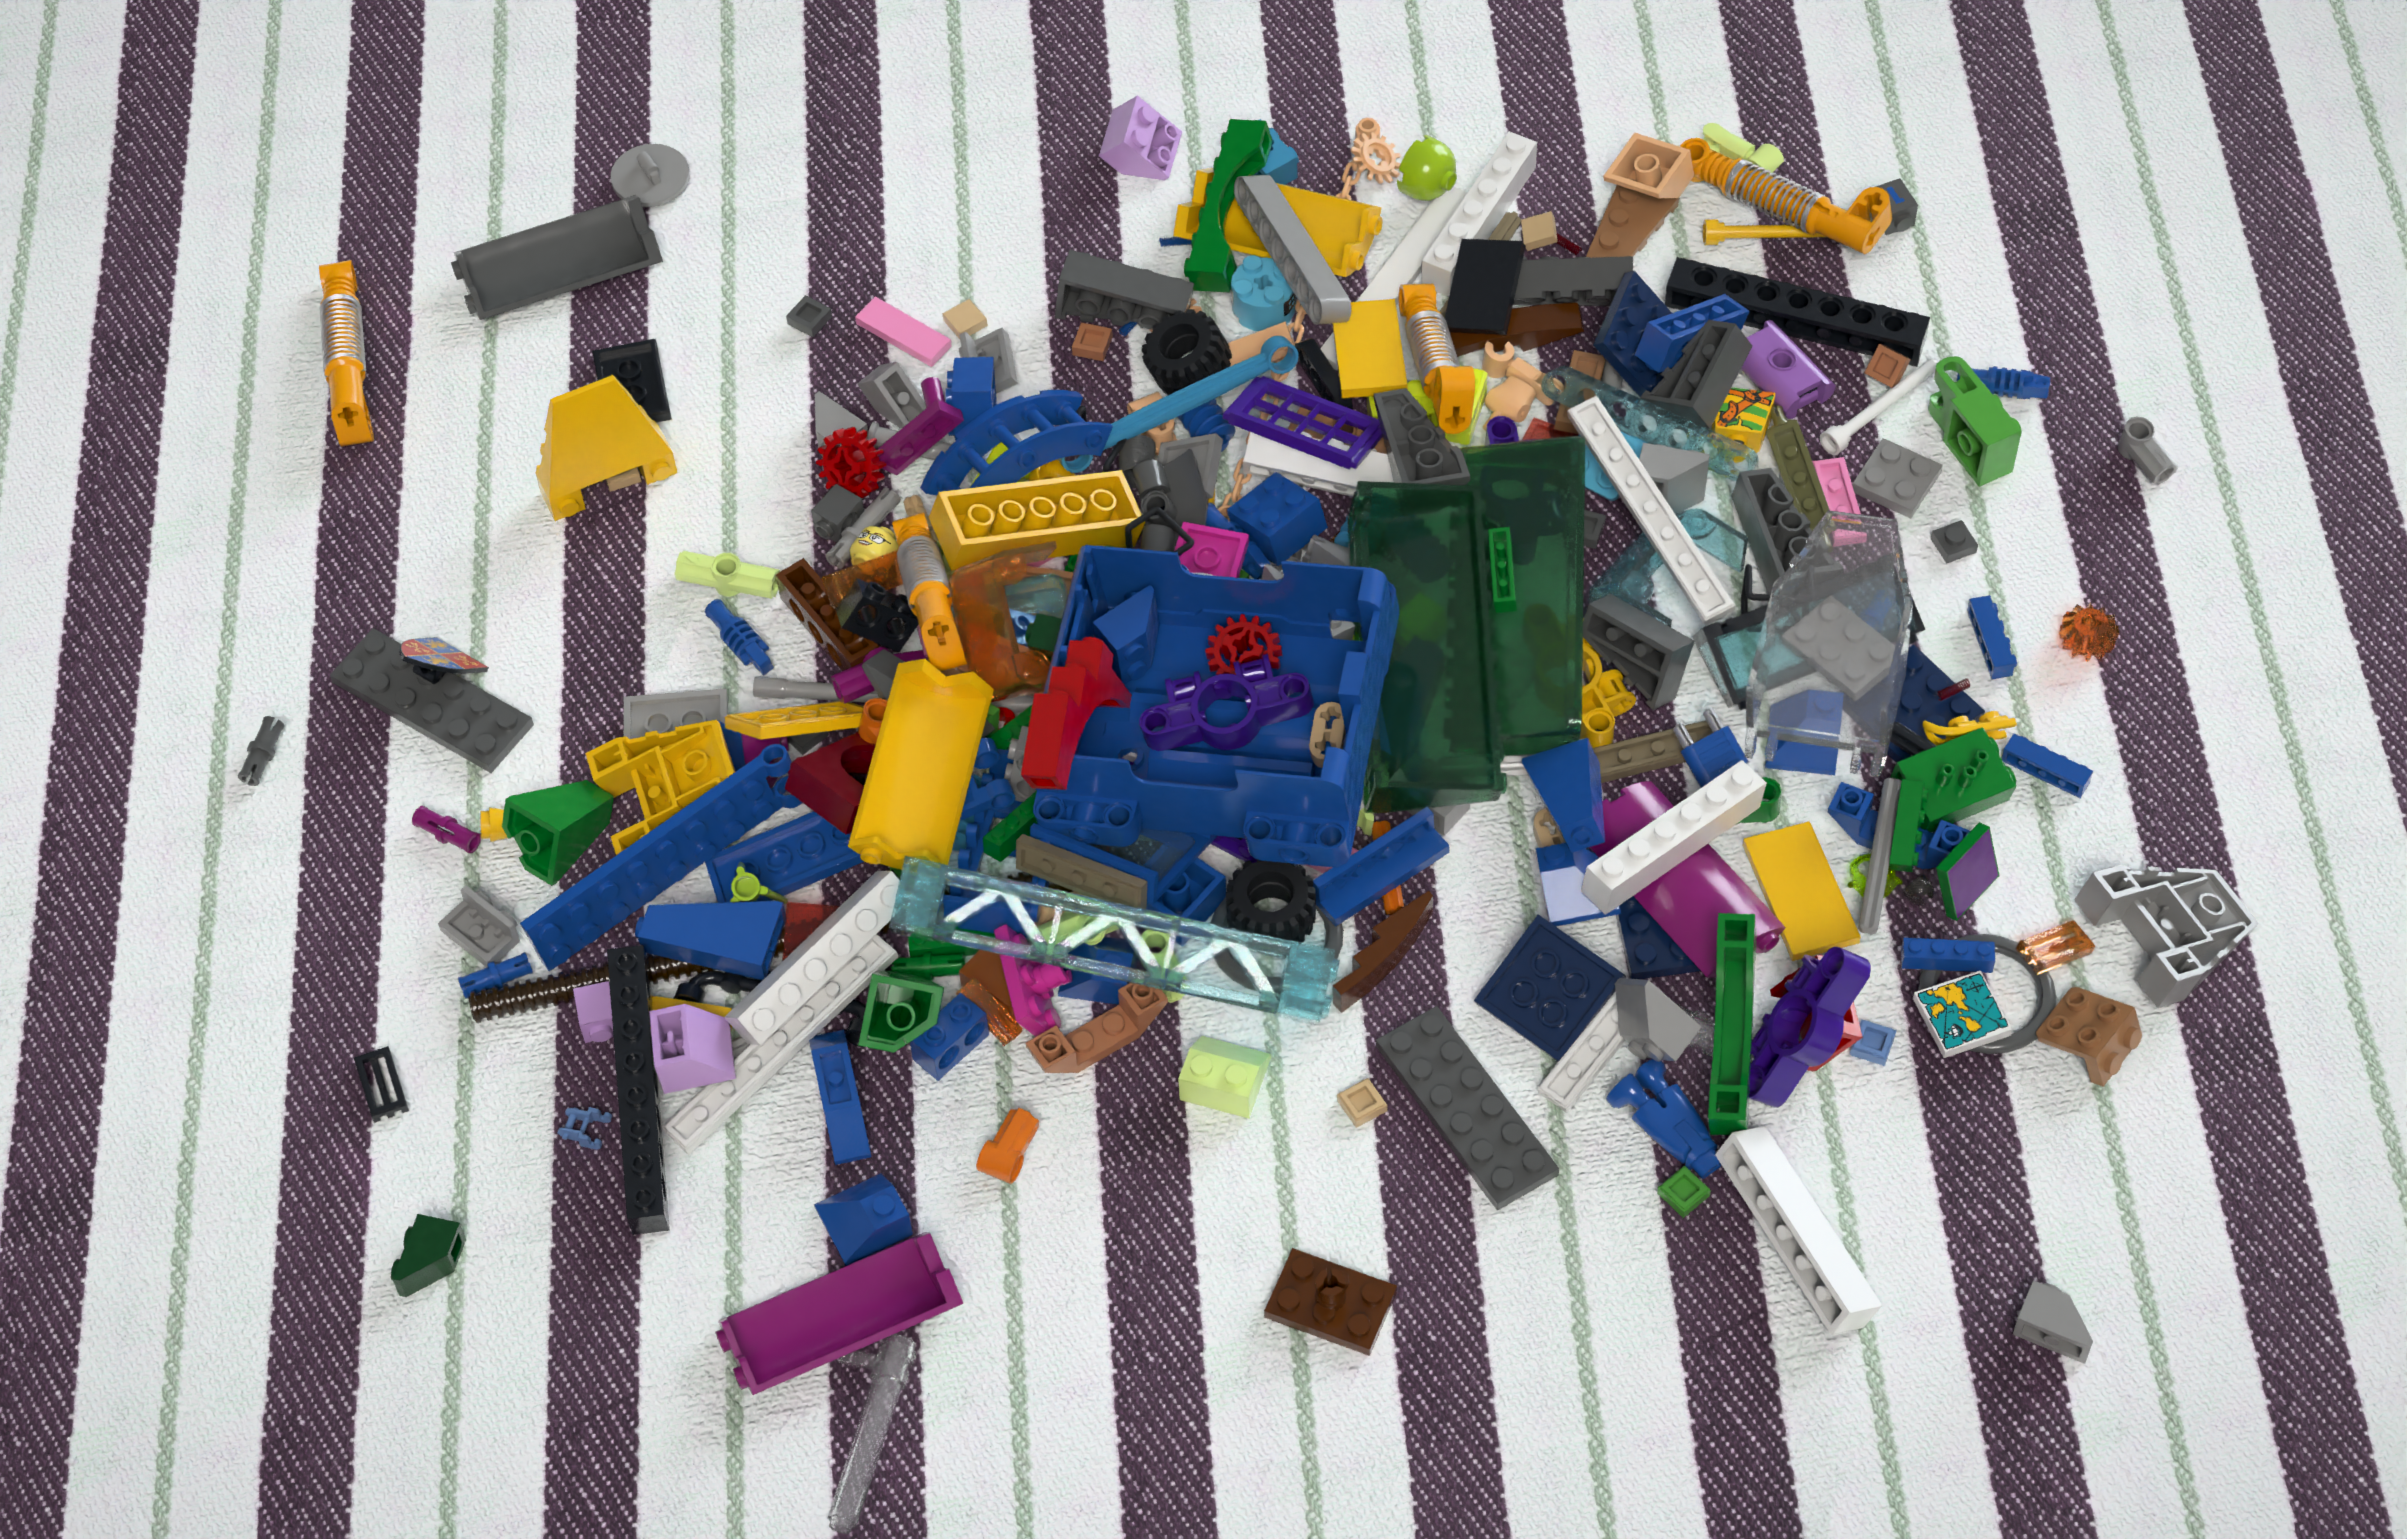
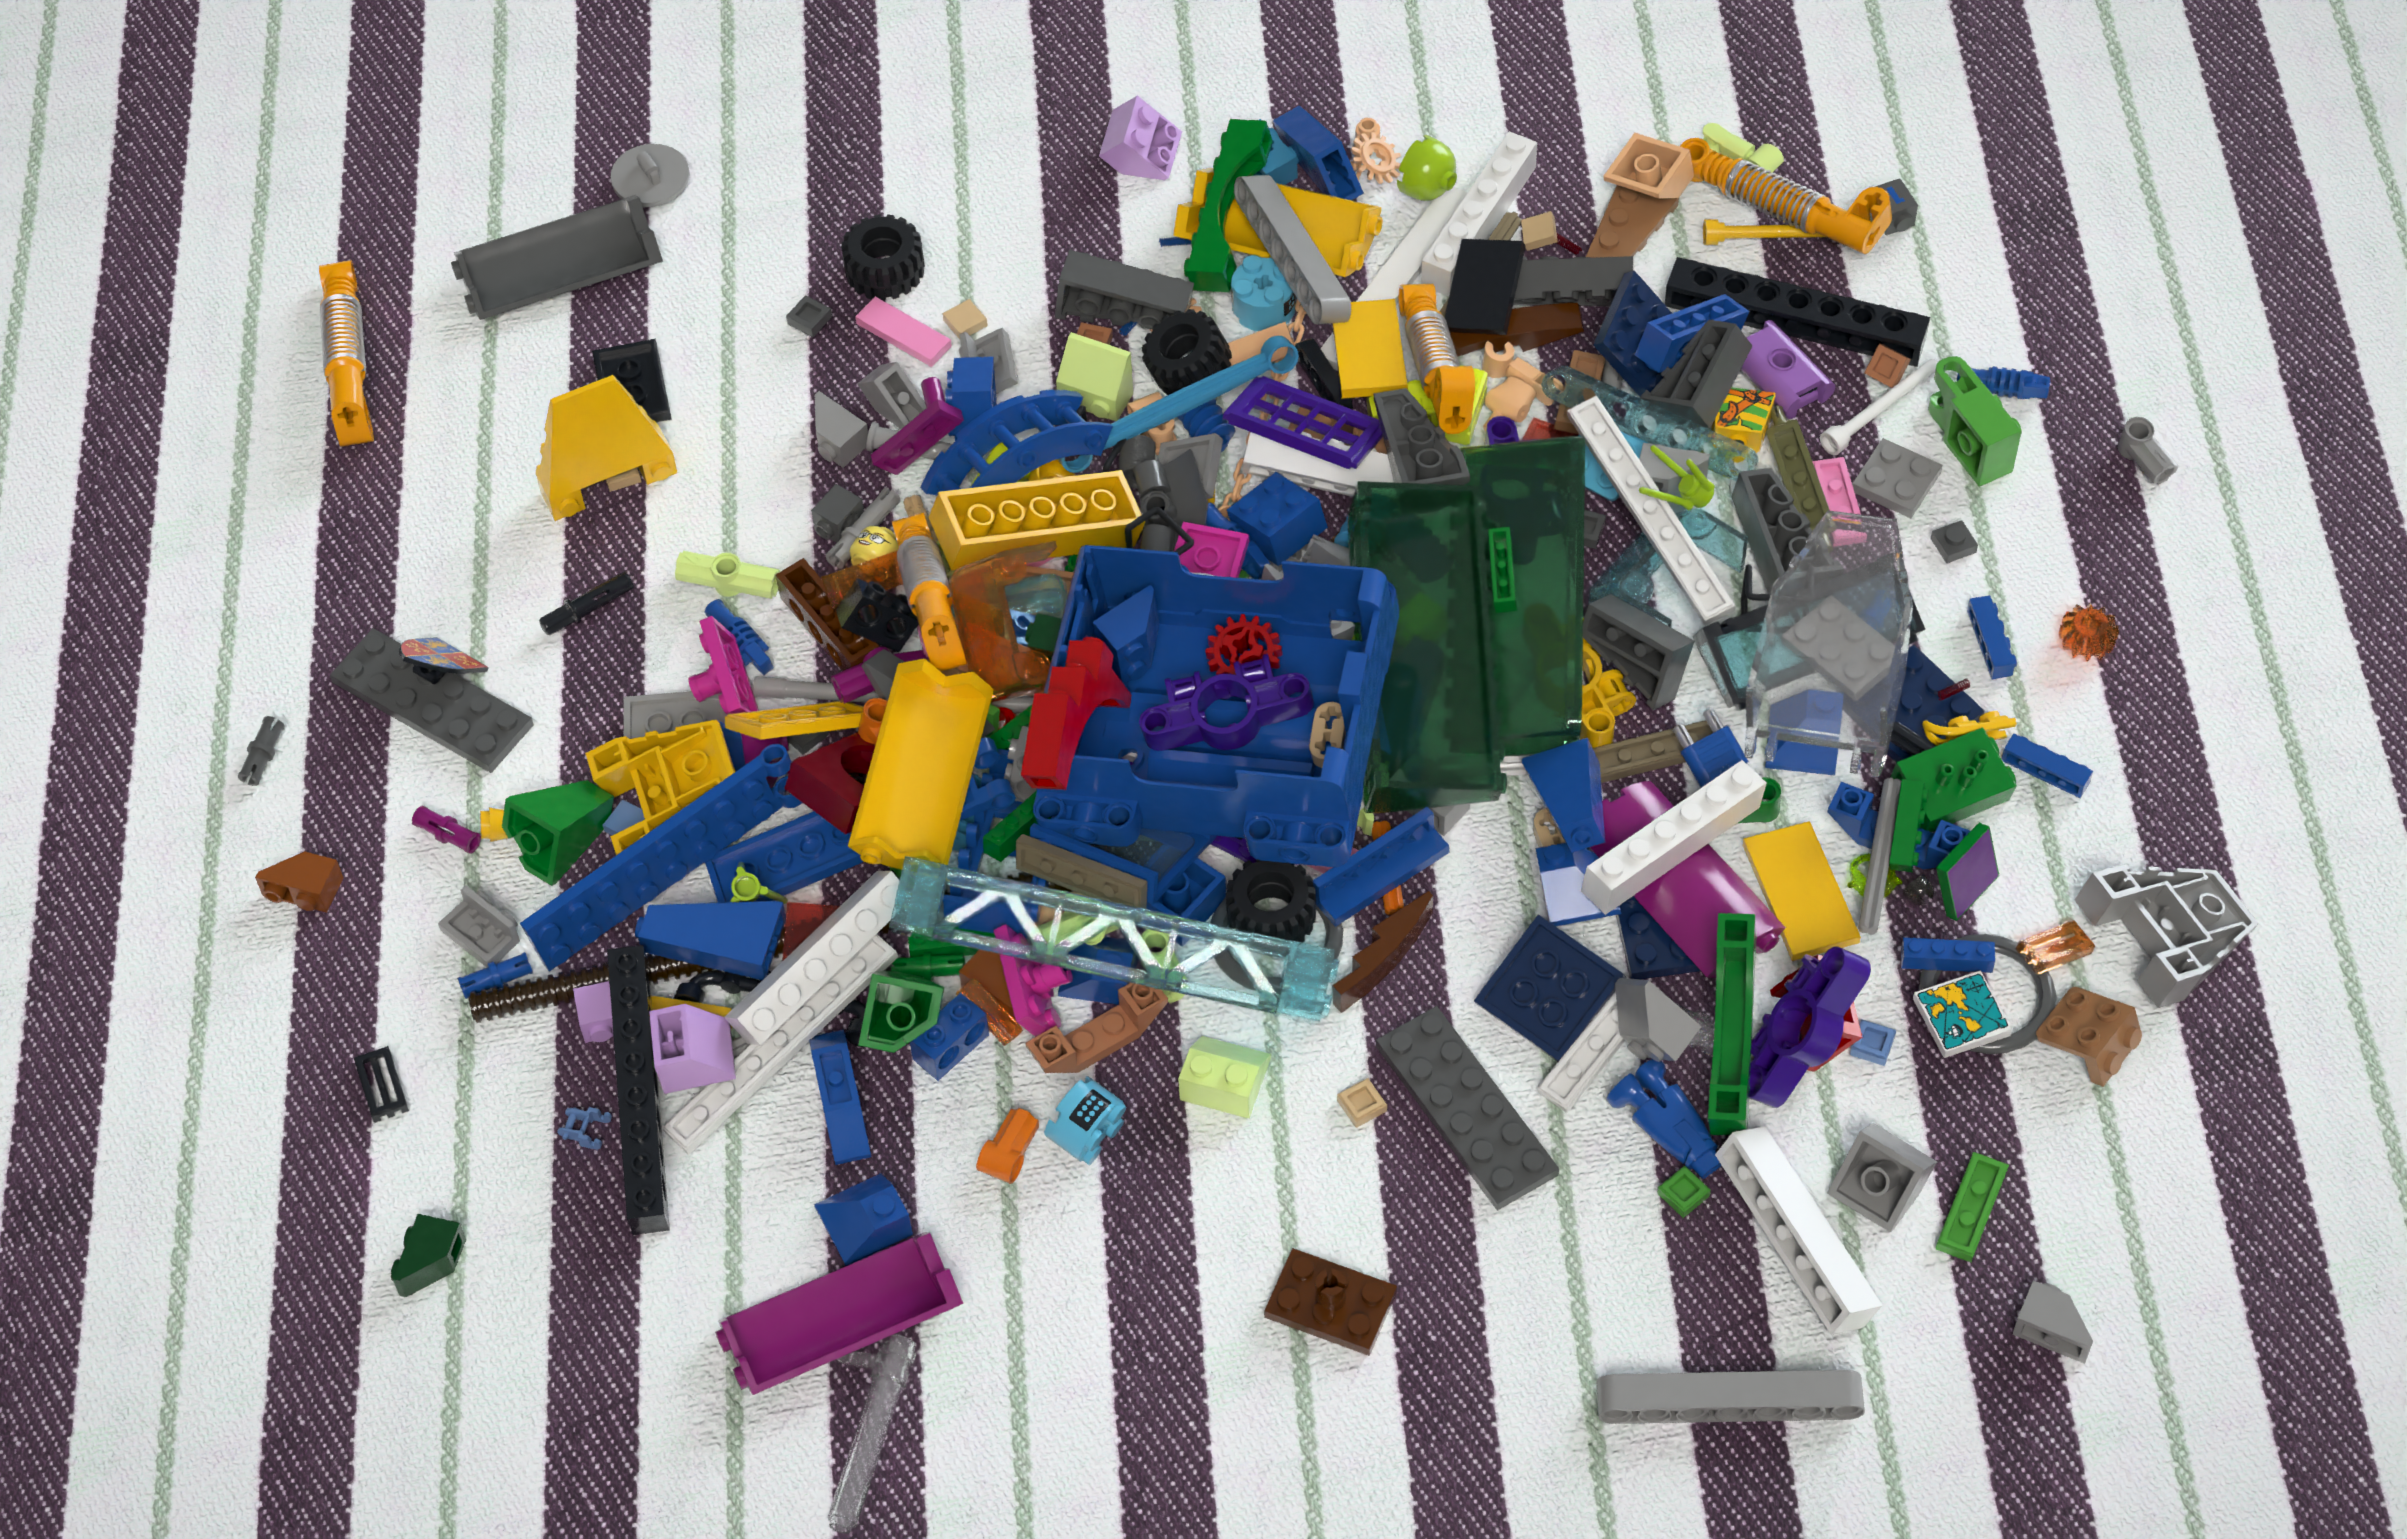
(302, 880): none -> dark orange slope
(574, 610): none -> black axle
(623, 817): none -> medium blue tile
(726, 672): none -> dark pink plate
(851, 462): red gear -> none
(883, 238): none -> black tyre
(1085, 1119): none -> medium azure brick
(1098, 374): none -> yellowish green slope
(1319, 153): none -> blue slope
(1694, 489): none -> lime plant
(1730, 1396): none -> light grey beam
(1881, 1176): none -> light grey slope
(1972, 1207): none -> bright green tile

